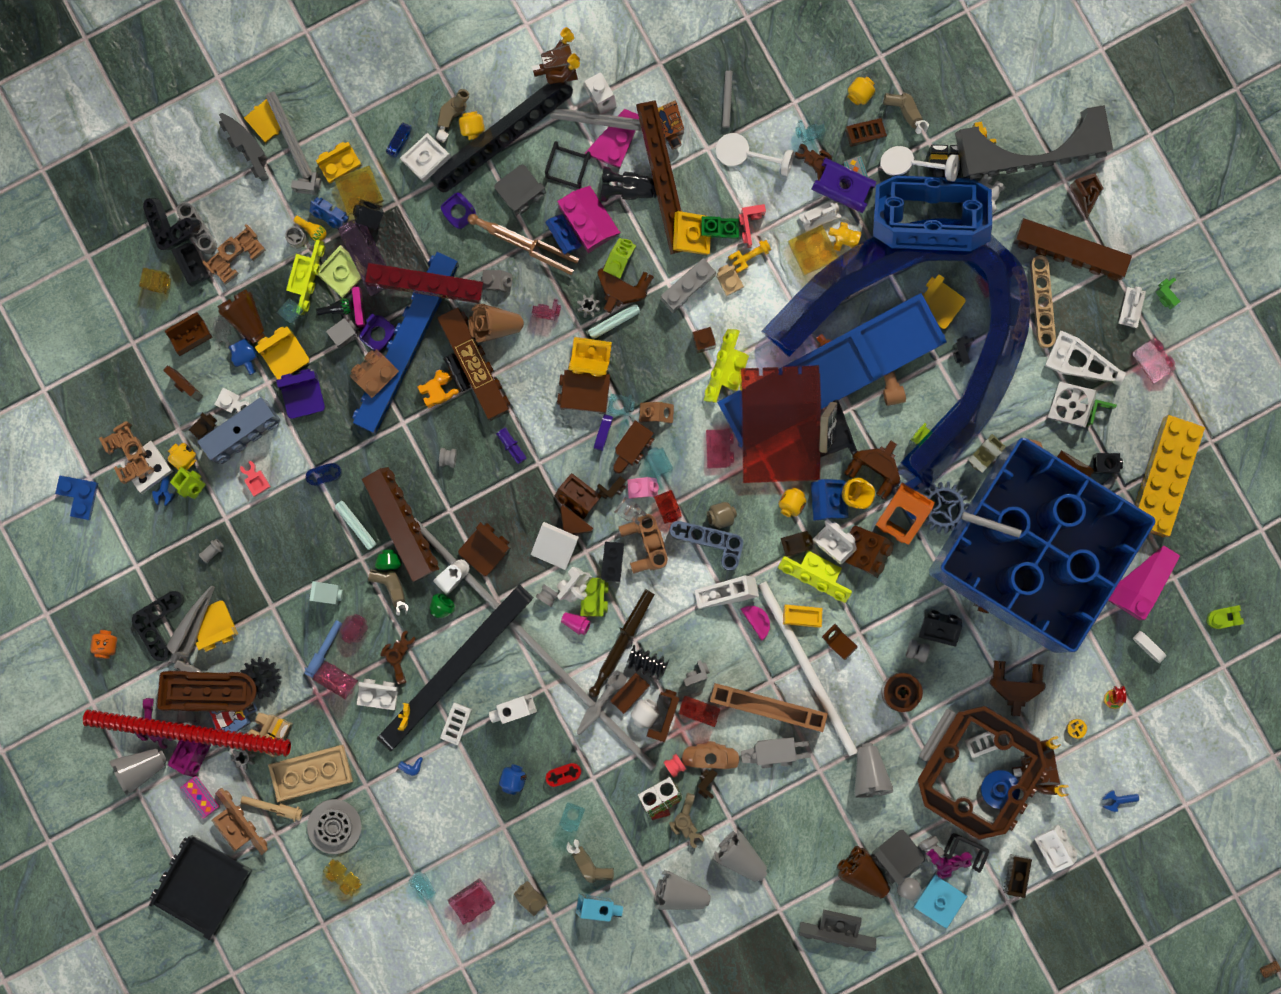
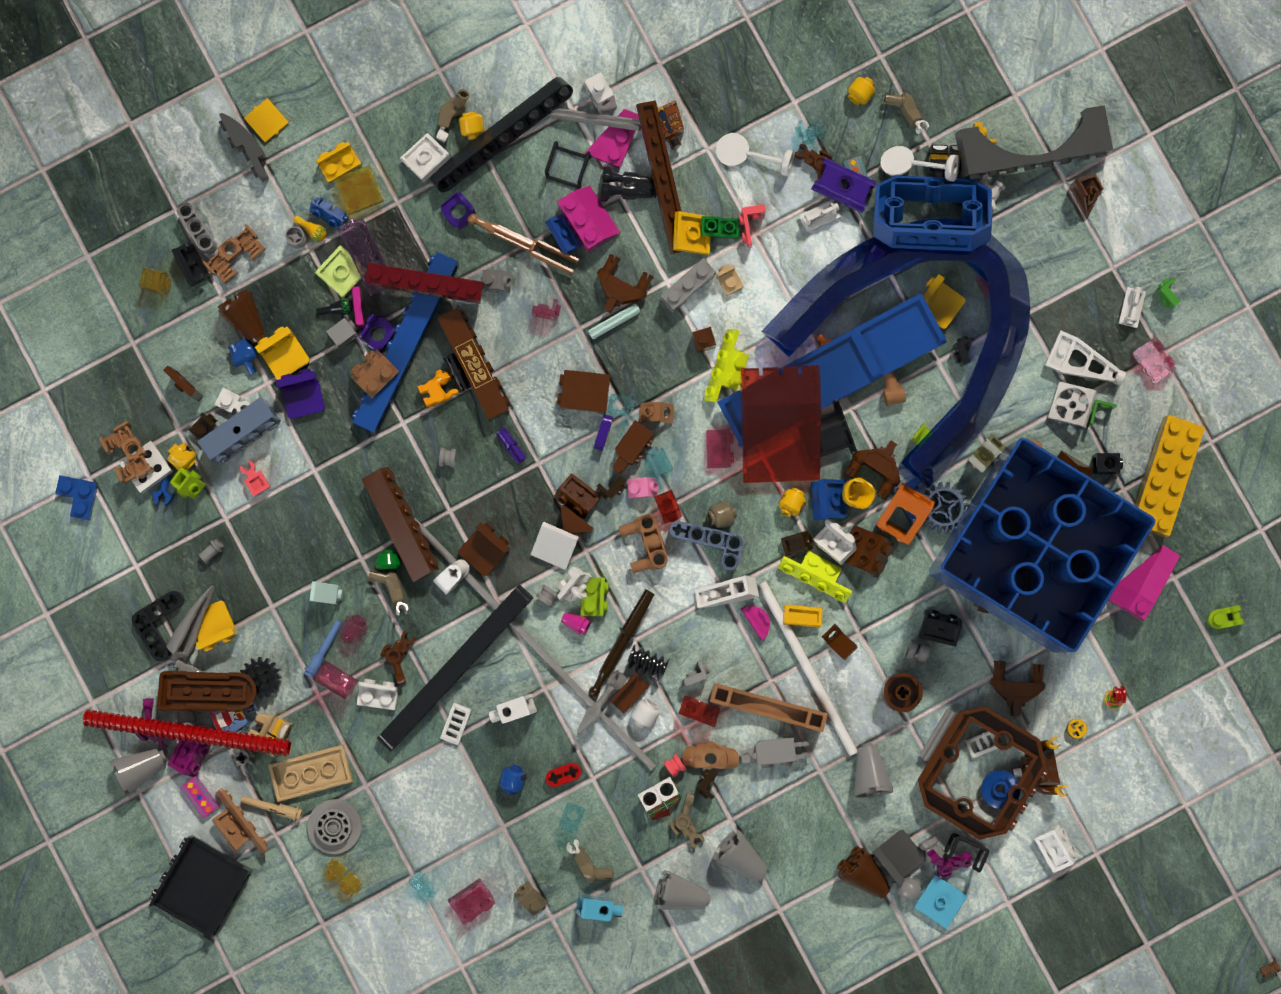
(103, 644): orange head -> none
(154, 207): black beam -> none
(188, 333): reddish brown bracket -> none
(289, 135): light grey axle -> none
(290, 311): clear light blue bracket -> none
(304, 273): neon yellow bracket -> none
(305, 186): light grey bracket -> none
(322, 470): clear blue beam -> none
(355, 525): light aqua axle -> none
(368, 214): black brick -> none
(399, 140): clear blue beam -> none
(406, 710): yellow piece -> none
(411, 770): blue animal -> none
(441, 606): green cone -> none
(493, 323): medium nougat cone -> none
(520, 189): dark grey bracket -> none
(559, 62): reddish brown torso -> none
(586, 311): light grey gear -> none
(590, 356): yellow bracket -> none
(612, 561): black bracket -> none
(619, 257): lime bracket -> none
(629, 510): clear plate -> none
(661, 736): reddish brown panel -> none
(727, 99): light grey bar -> none
(742, 259): yellow hinge -> none
(812, 250): clear yellow plate -> none
(828, 427): tile -> none
(838, 929): dark grey bracket -> none
(844, 236): yellow piece -> none
(861, 140): reddish brown slope -> none
(991, 524): light grey piece -> none
(1017, 876): dark brown brick -> none
(1042, 292): tan beam -> none
(1072, 249): reddish brown brick -> none
(1119, 800): blue bar -> none
(1149, 647): white beam -> none

